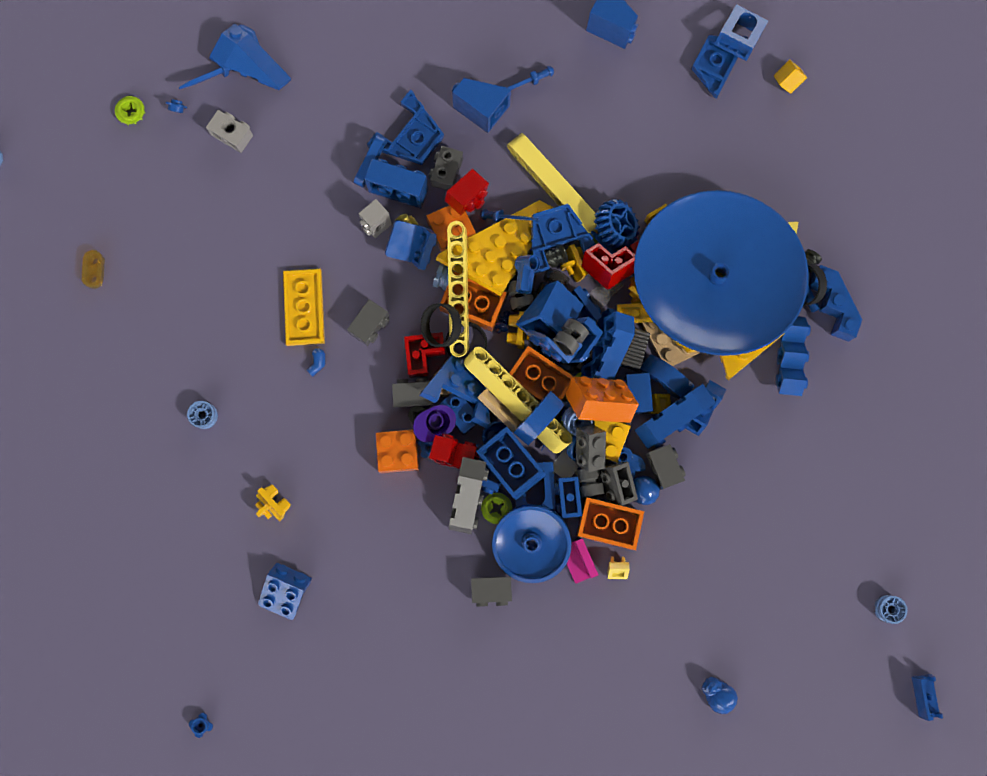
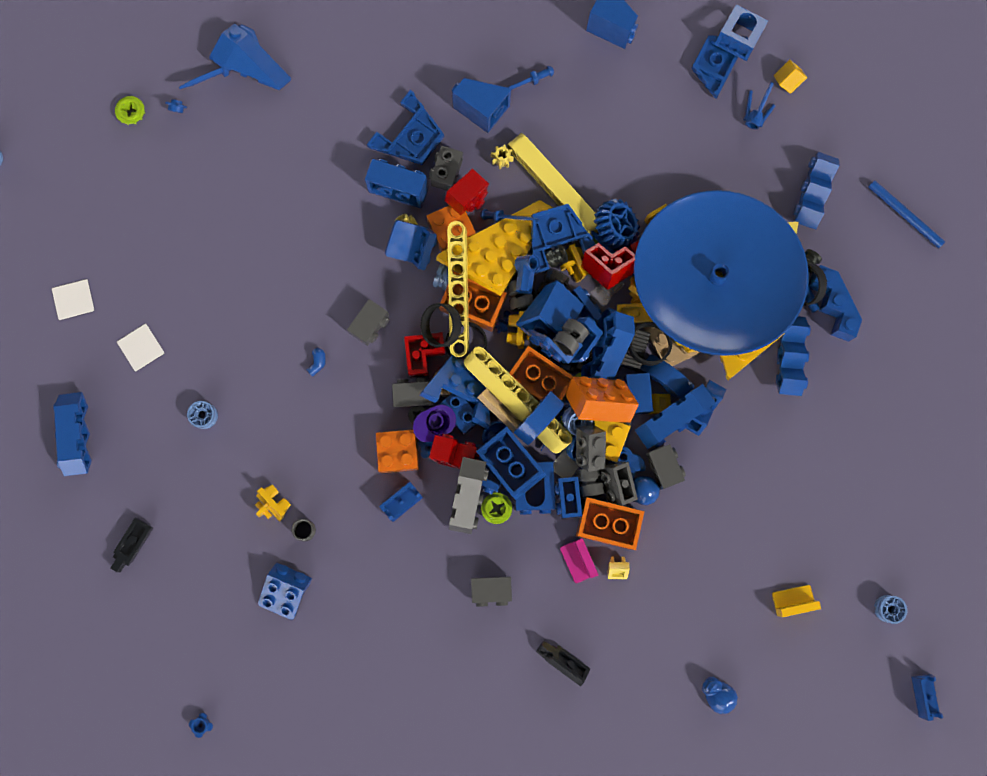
(71, 434): none -> blue brick
(73, 299): none -> white sticker
(92, 270): clear yellow plate -> none
(130, 544): none -> black hinge
(140, 347): none -> white sticker
(222, 123): light grey brick -> none
(294, 529): none -> dark grey piece
(303, 307): yellow tile -> none
(373, 153): blue beam -> none
(374, 219): light grey brick -> none
(401, 501): none -> blue hinge
(500, 161): none -> light yellow gear
(531, 543): blue dish -> none
(564, 662): none -> black hinge
(642, 361): none -> black tyre
(755, 119): none -> blue plant
(795, 601): none -> yellow panel
(816, 190): none -> blue brick
(906, 214): none -> blue piece

